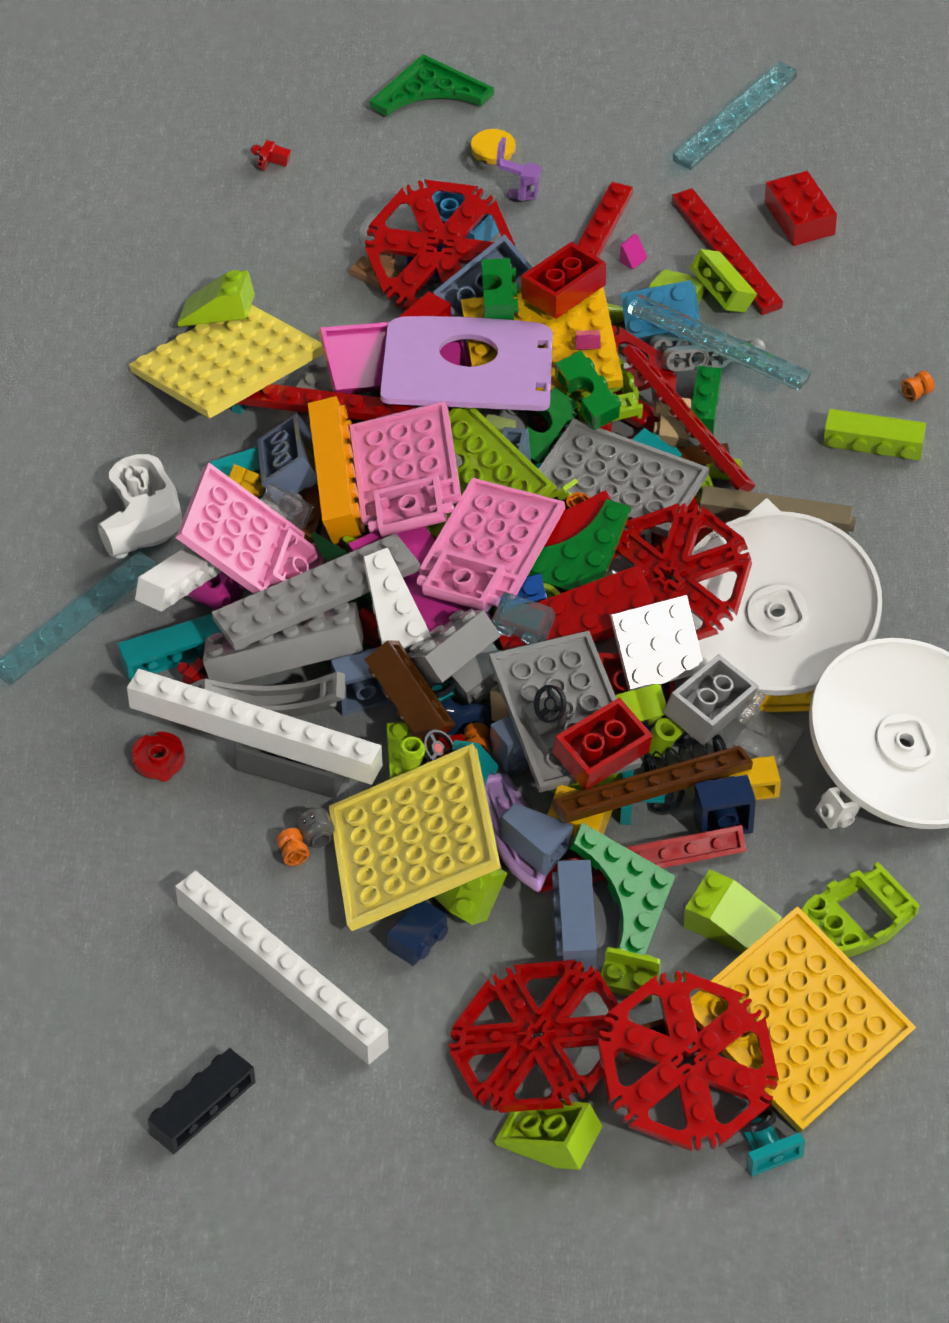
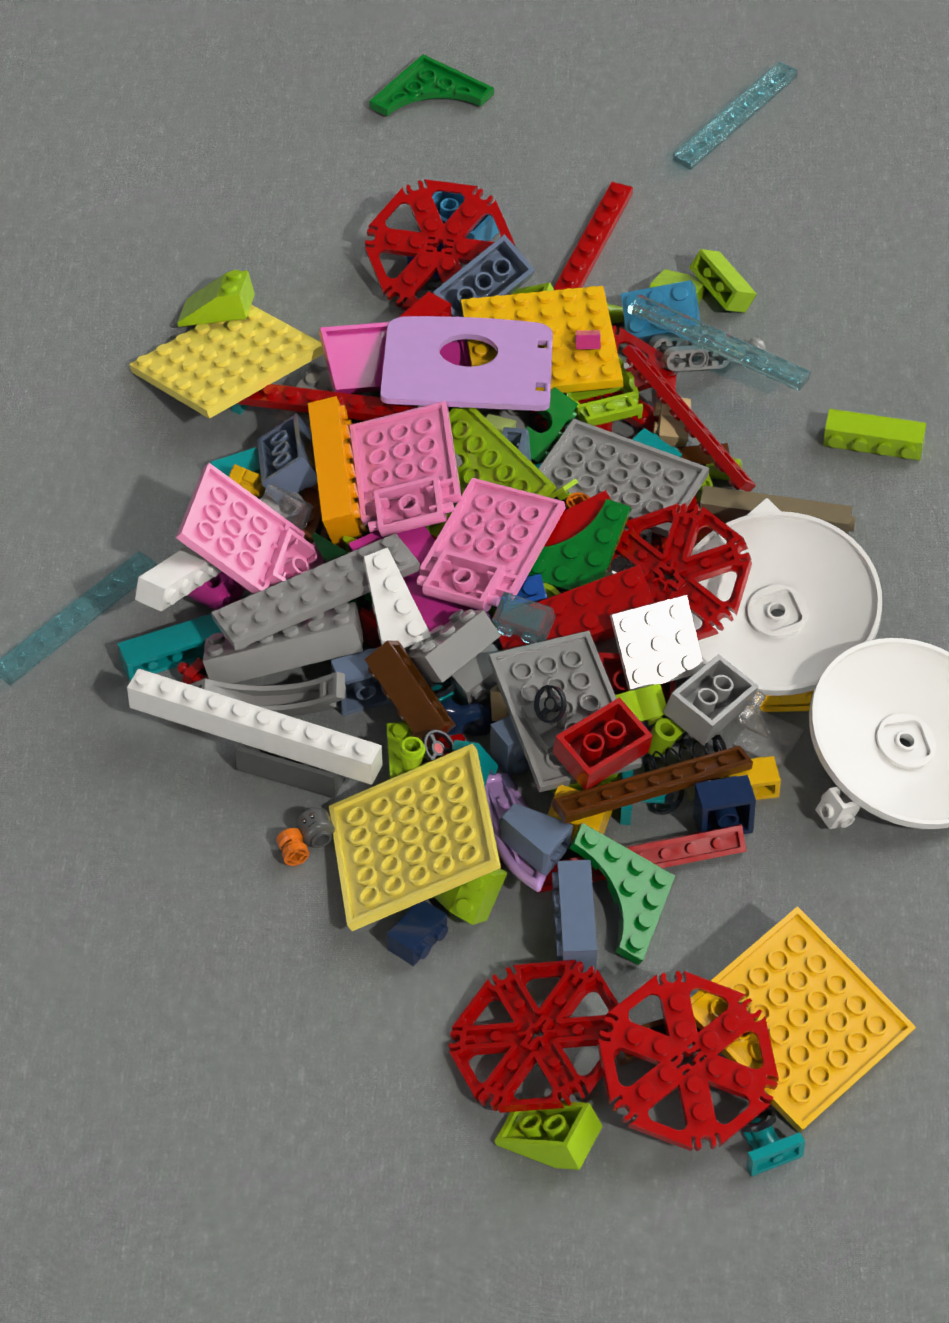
(149, 502): white piece -> none
(163, 767): red plate -> none
(201, 1100): black brick -> none
(271, 153): red piece -> none
(282, 967): white brick -> none
(363, 270): medium nougat hinge -> none
(479, 734): orange wheel -> none
(485, 145): yellow tile -> none
(499, 289): green arch -> none
(529, 175): medium lavender piece -> none
(563, 280): red brick -> none
(579, 373): green arch -> none
(628, 971): lime bracket -> none
(632, 252): dark pink slope -> none
(707, 395): green arch -> none
(718, 239): red plate -> none
(728, 913): lime slope -> none
(800, 208): red brick -> none
(842, 929): lime slope -> none
(920, 384): orange wheel -> none

